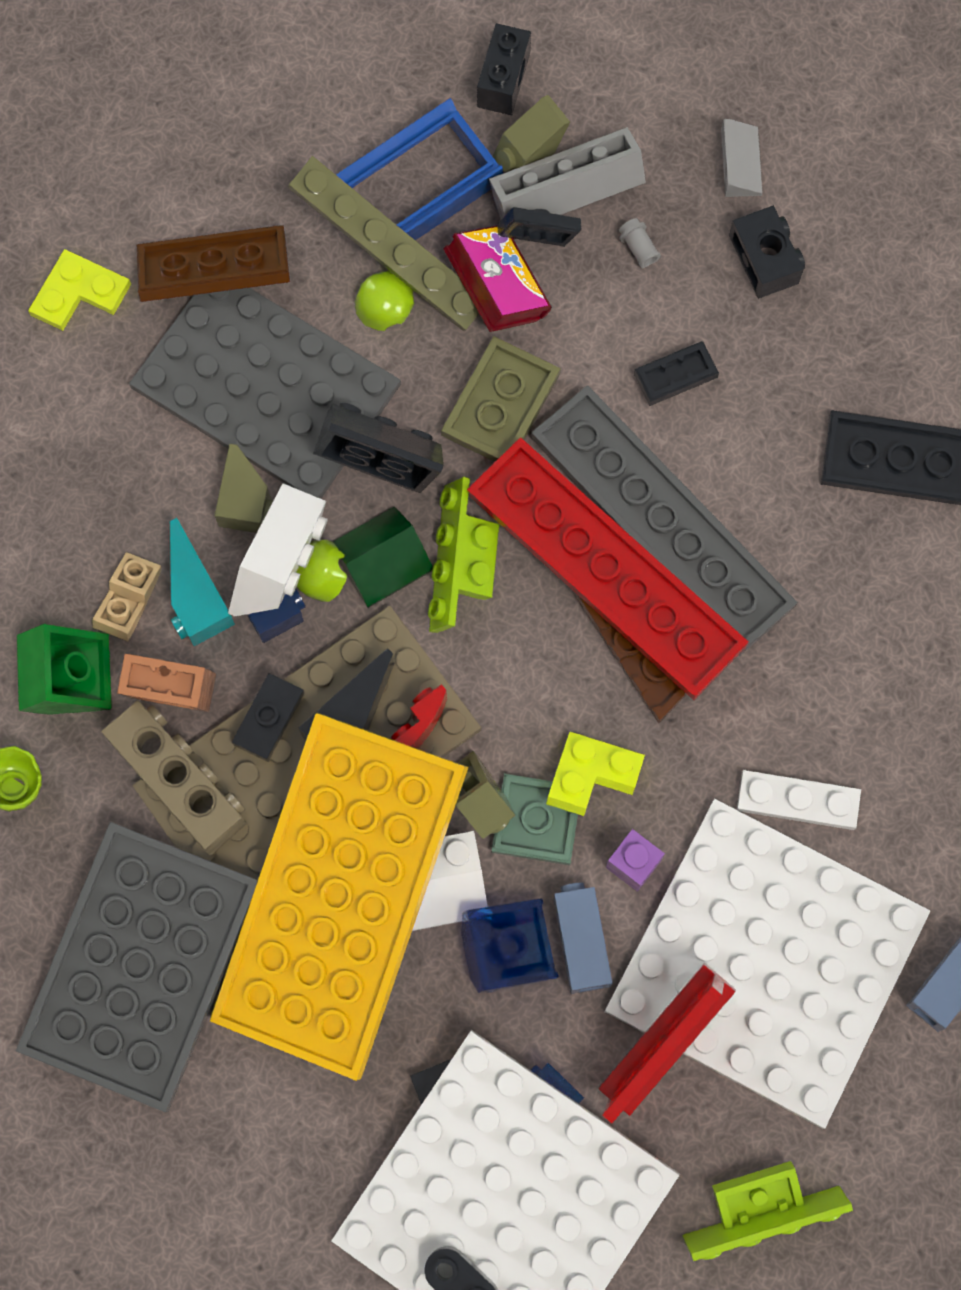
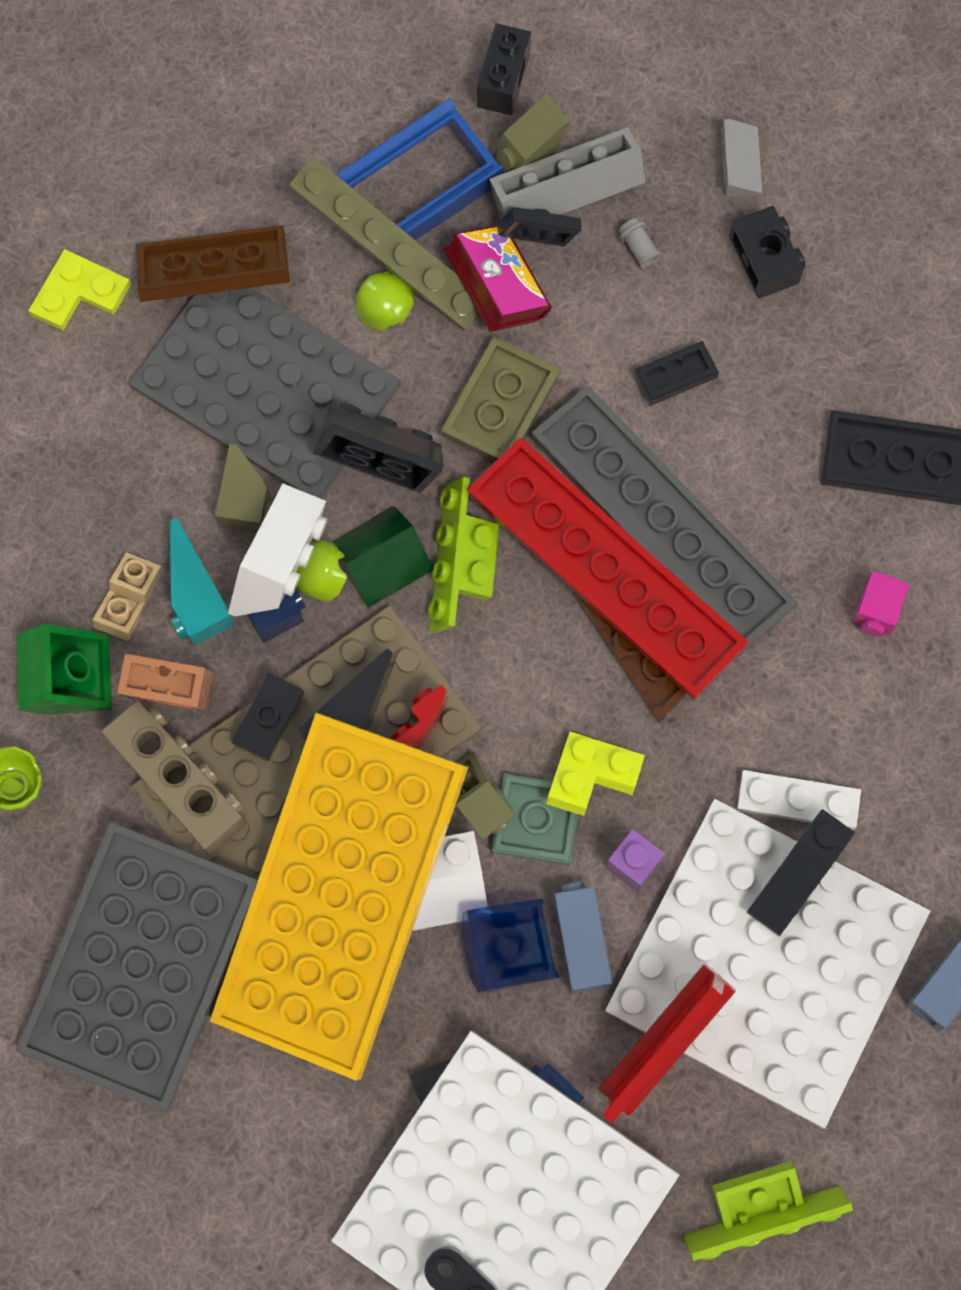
(800, 872): none -> black slope
(880, 604): none -> dark pink brick

